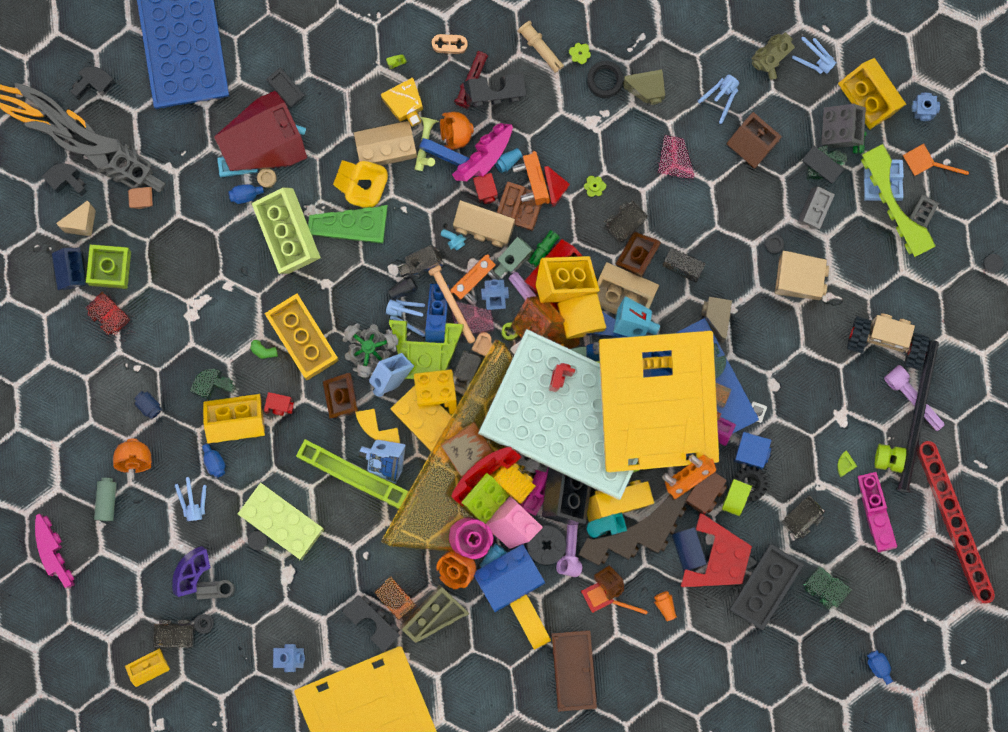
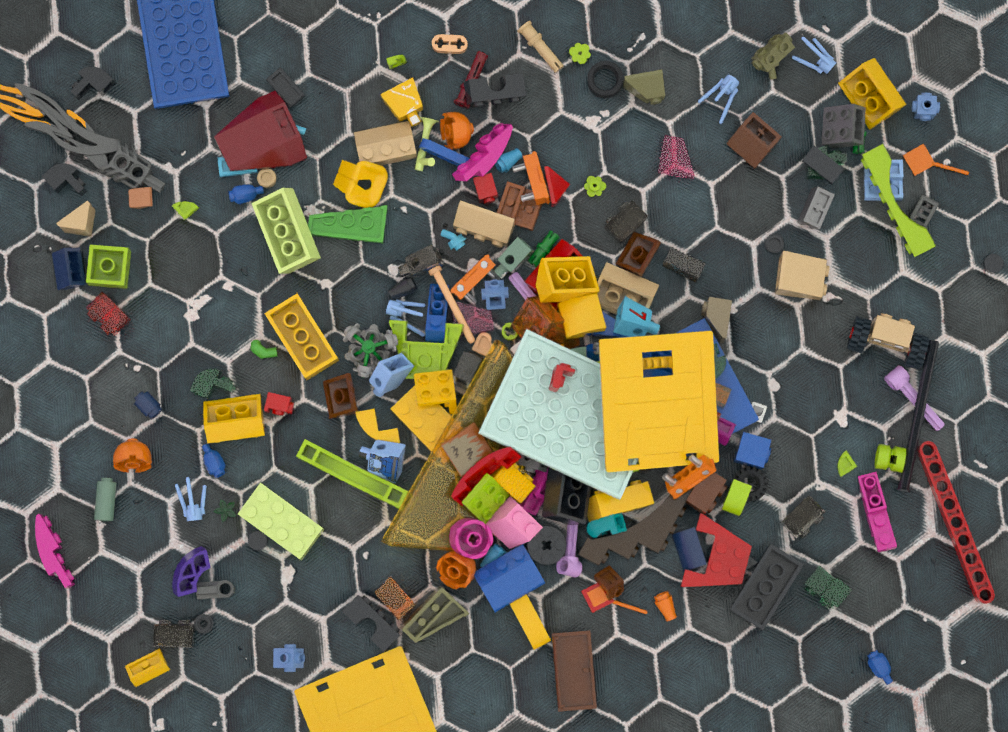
(185, 208): none -> lime tile
(225, 510): none -> dark green plant

